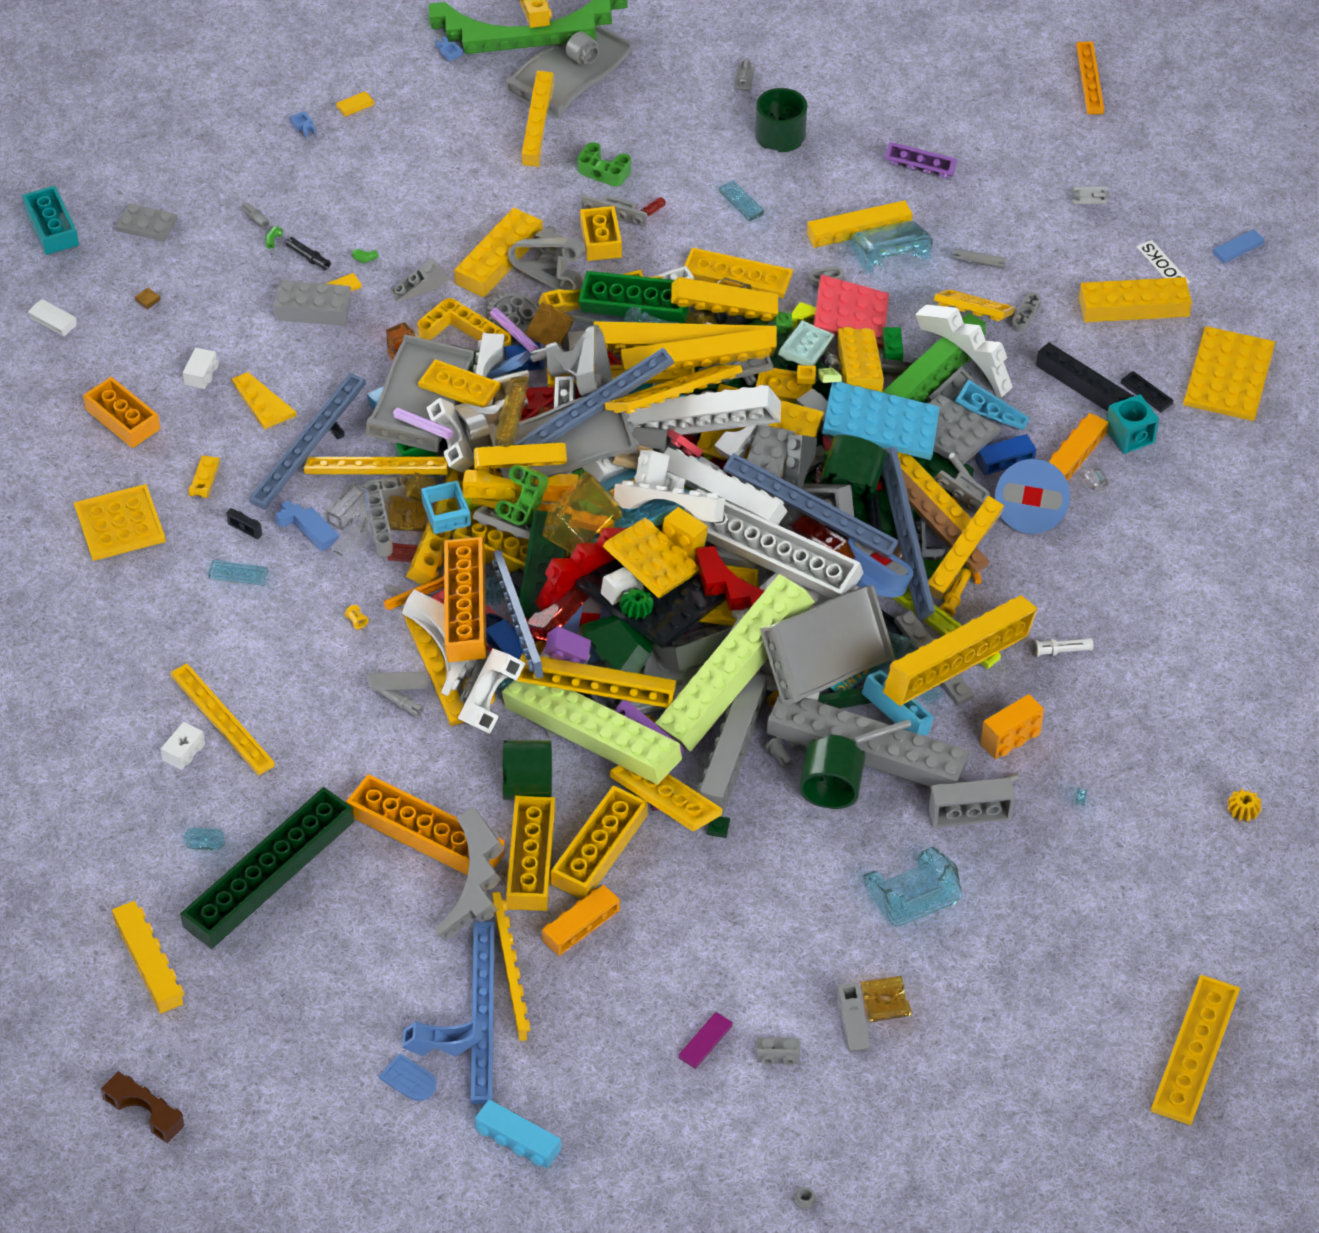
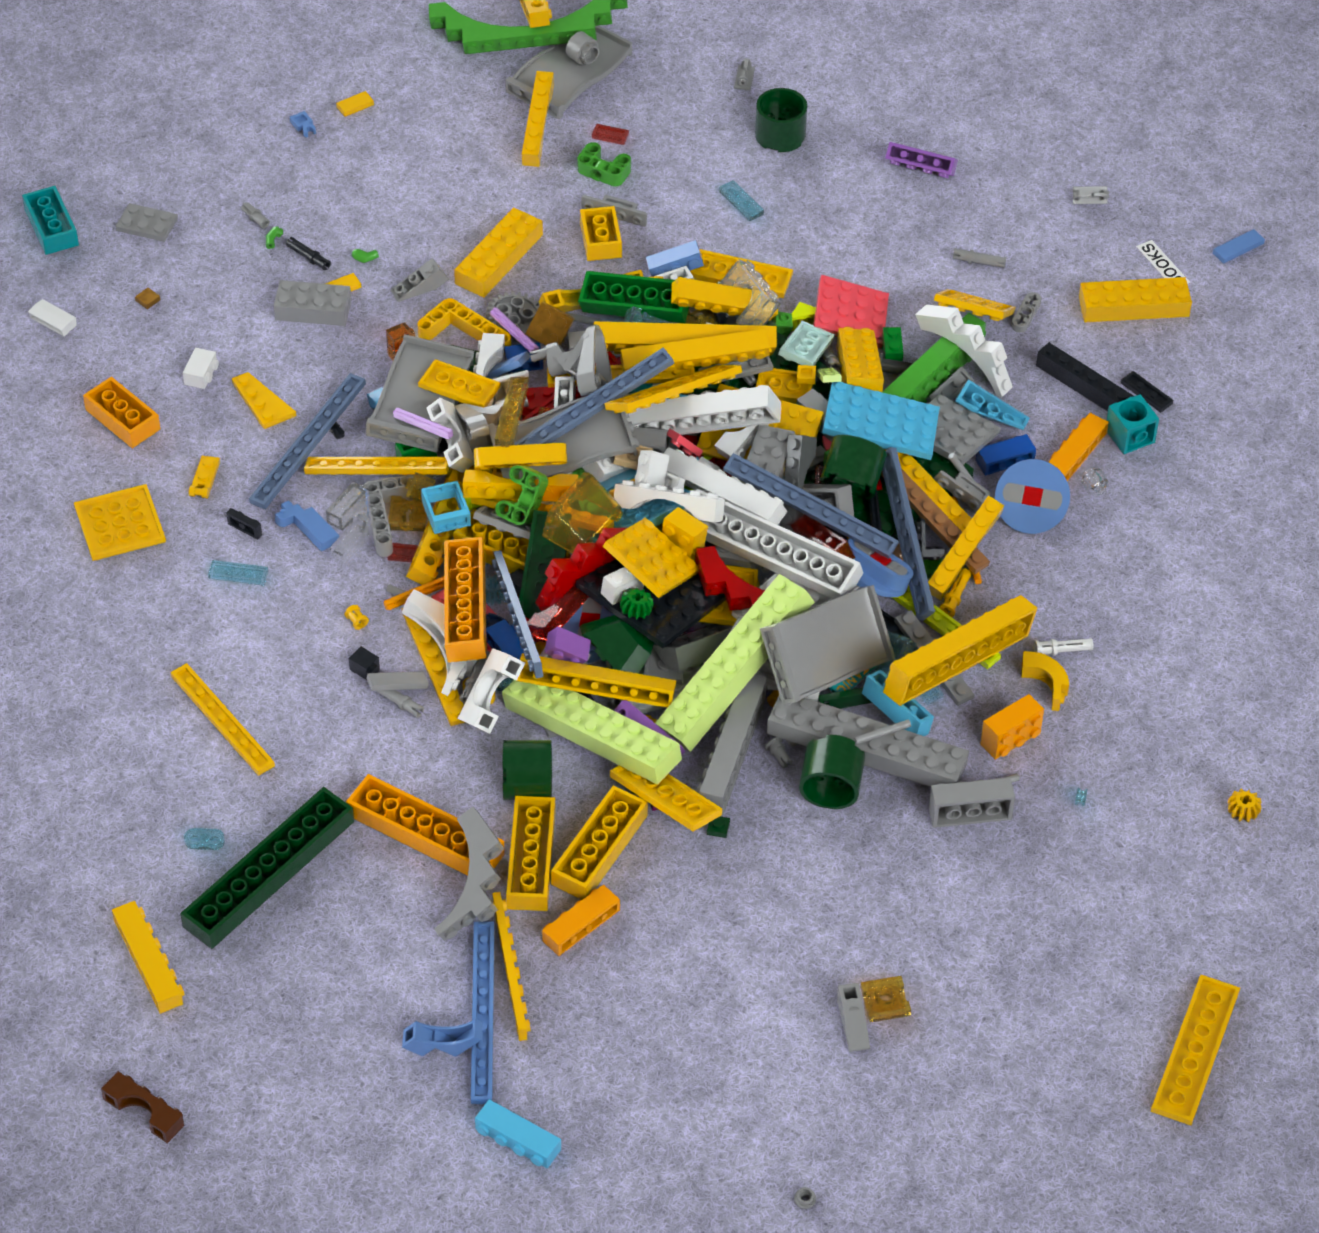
(182, 746): white brick -> none
(363, 662): none -> black brick
(409, 1079): medium blue window -> none
(449, 50): medium blue plate -> none
(556, 254): light grey connector -> none
(610, 134): none -> clear red tile
(654, 206): clear red axle -> none
(674, 258): none -> brick
(705, 1040): magenta tile -> none
(763, 300): none -> clear arch
(778, 1050): light grey bracket -> none
(834, 272): light grey plate -> none
(844, 226): yellow brick -> none
(889, 241): clear light blue windscreen -> none
(918, 891): clear light blue windscreen -> none
(1048, 670): none -> yellow arch
(1090, 78): light orange plate -> none
(1229, 373): yellow plate -> none

